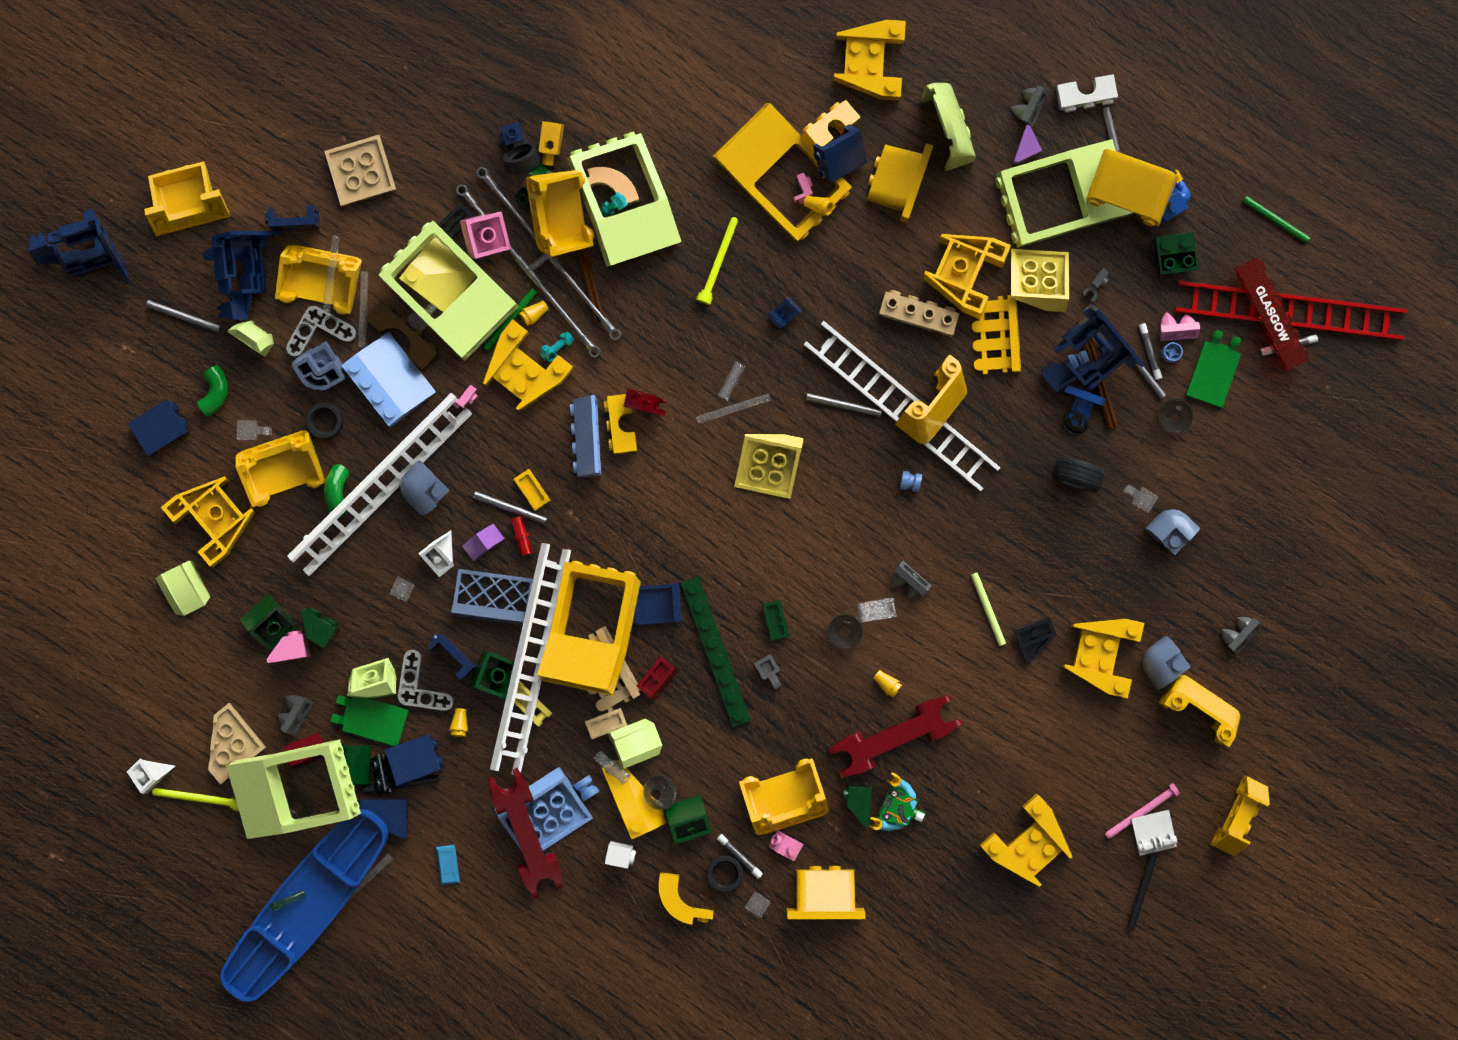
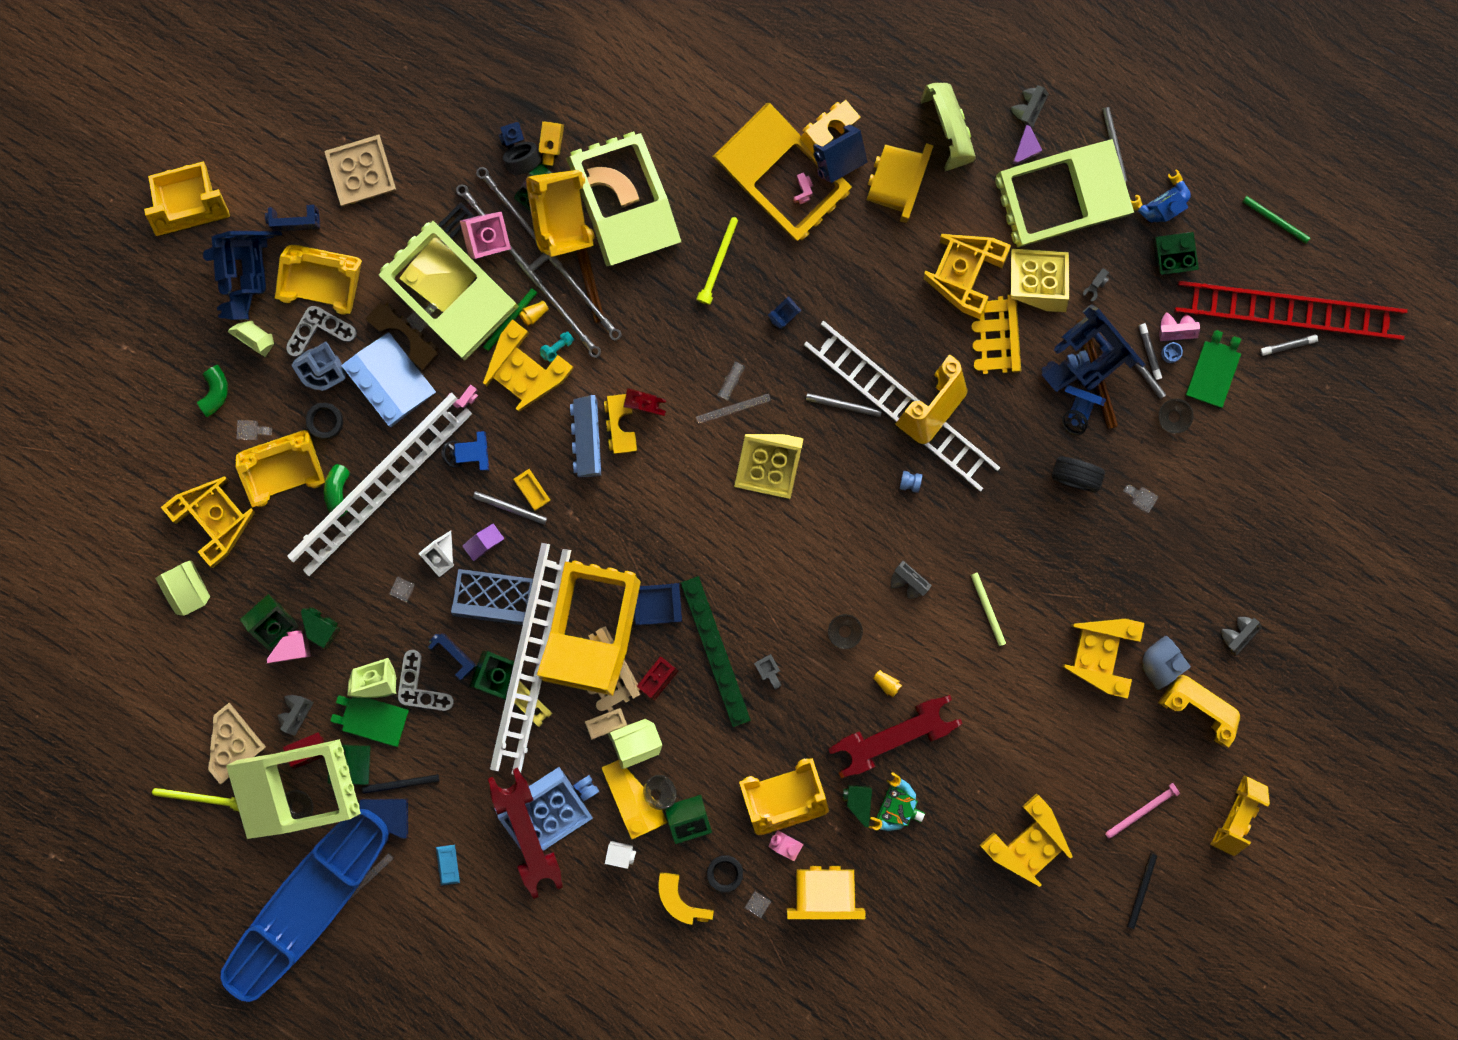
(75, 261): dark blue container -> none
(148, 774): white slope -> none
(159, 427): dark blue panel -> none
(183, 316): flat silver bar -> none
(287, 900): bar -> none
(331, 273): clear bar -> none
(363, 309): clear bar -> none
(379, 766): black hinge -> none
(414, 760): dark blue panel -> none
(422, 488): sand blue brick -> none
(459, 723): yellow cone -> none
(468, 452): none -> blue piece
(521, 535): red pin -> none
(612, 767): clear pin -> none
(618, 202): teal bar -> none
(739, 856): flat silver bar -> none
(775, 620): dark green plate -> none
(819, 204): yellow cone -> none
(866, 57): yellow wedge -> none
(876, 610): clear plate -> none
(919, 314): tan brick -> none
(1034, 637): black wing -> none
(1070, 97): white arch -> none
(1132, 186): yellow windscreen -> none
(1154, 832): white hinge -> none
(1172, 529): sand blue brick -> none
(1271, 314): clear red brick -> none

